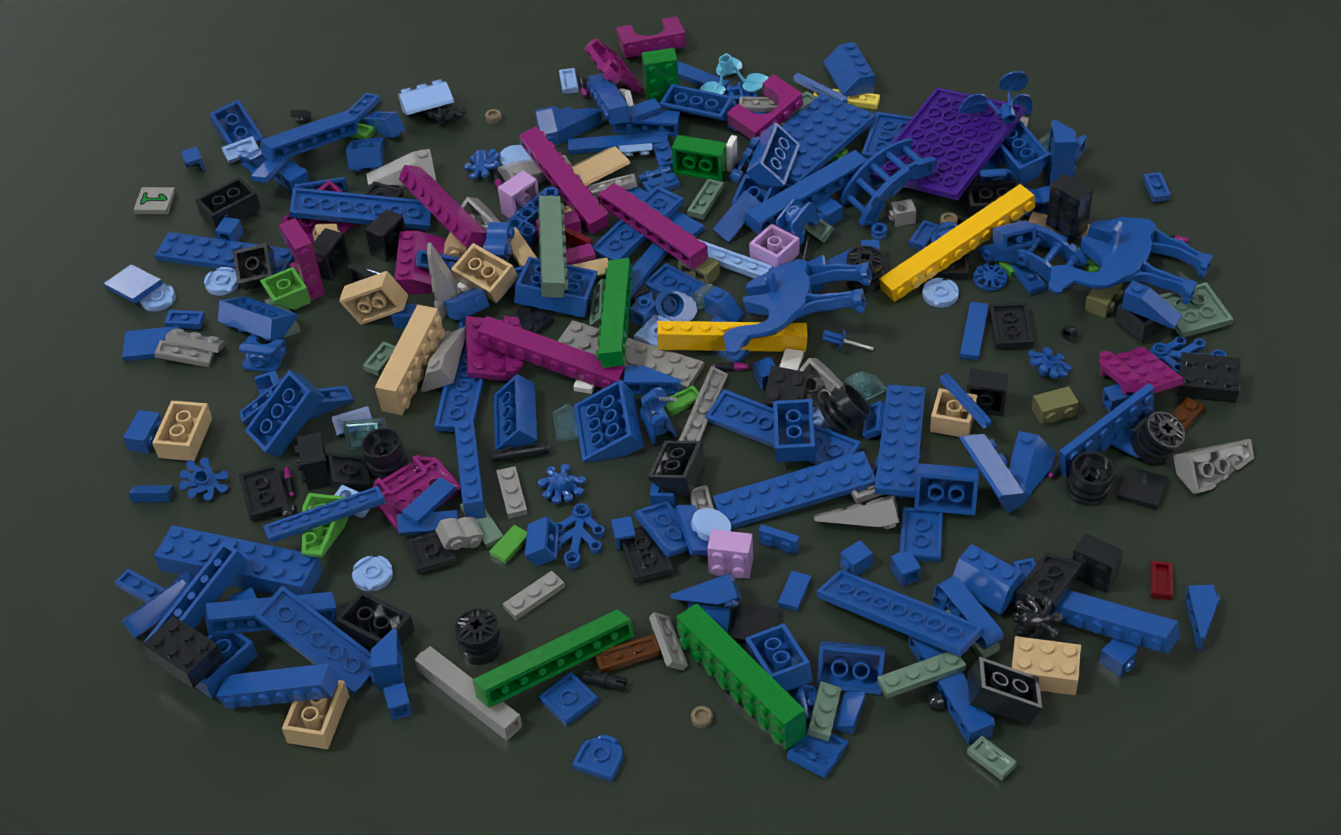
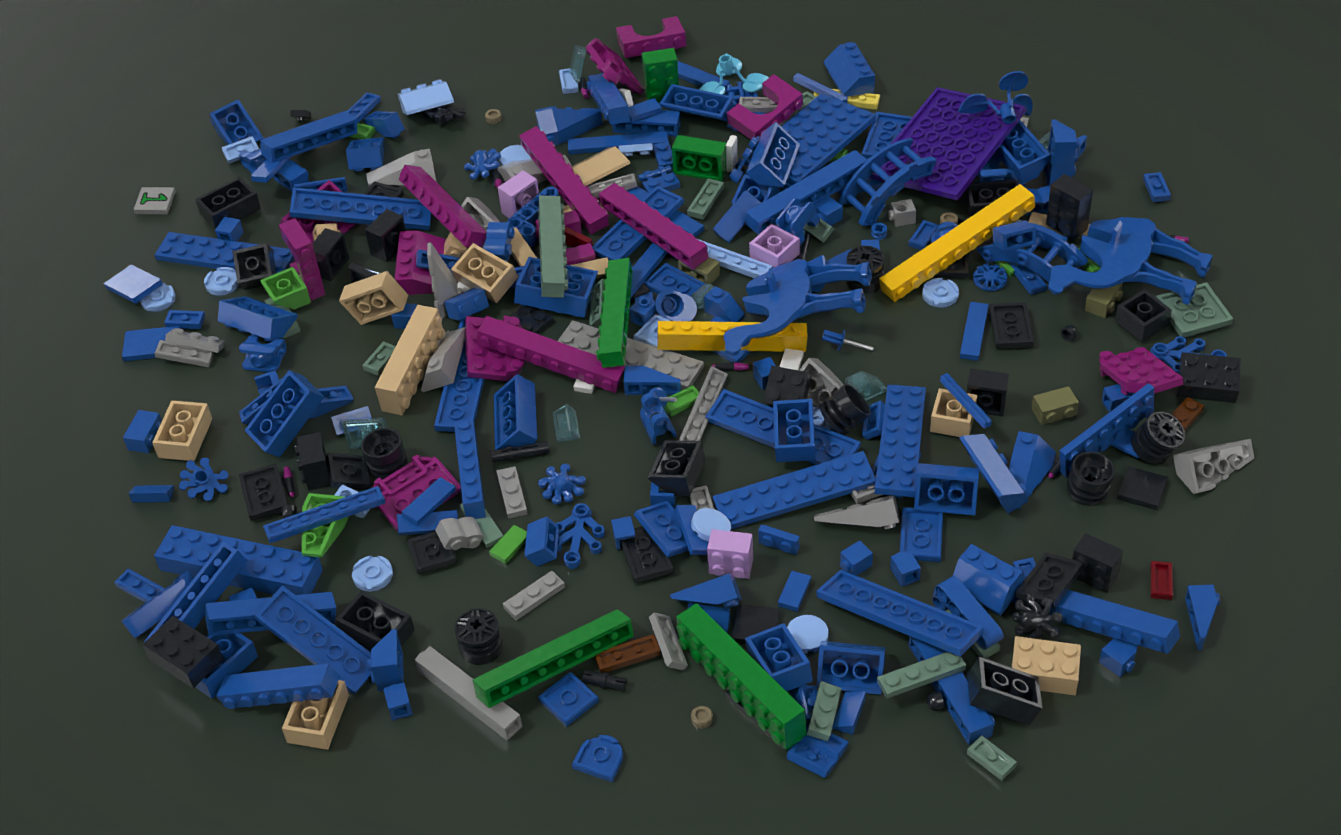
(192, 157): blue panel -> none
(577, 62): none -> clear light blue slope
(608, 424): blue slope -> none
(808, 632): none -> light blue tile
(1048, 364): blue animal -> none
(1147, 303): blue slope -> none

